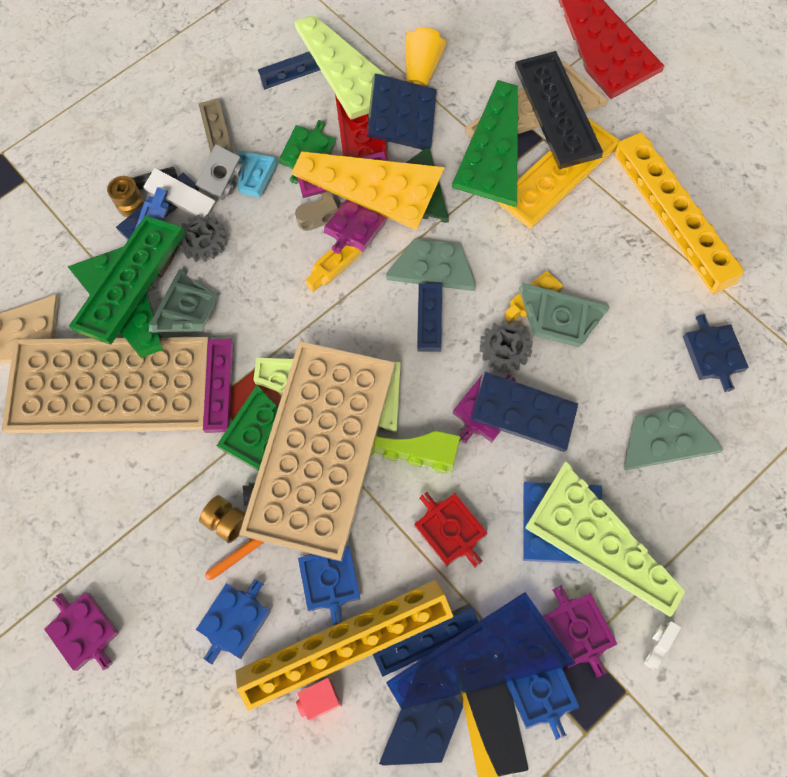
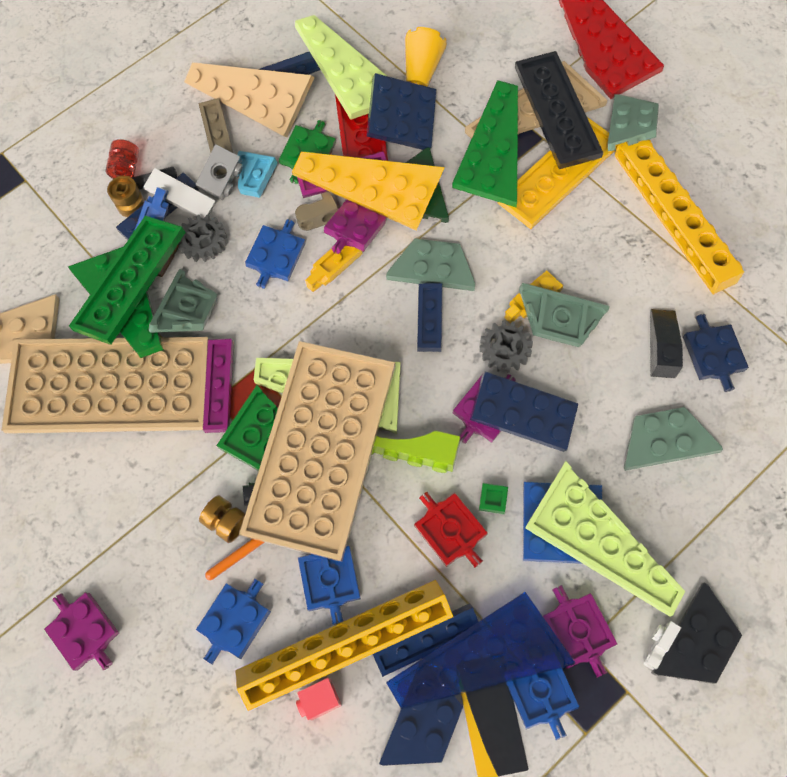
(122, 159): none -> clear red wheel
(259, 94): none -> tan wing
(275, 253): none -> blue plate
(493, 498): none -> green plate
(632, 121): none -> sand green wing
(665, 344): none -> black slope
(703, 641): none -> black wing

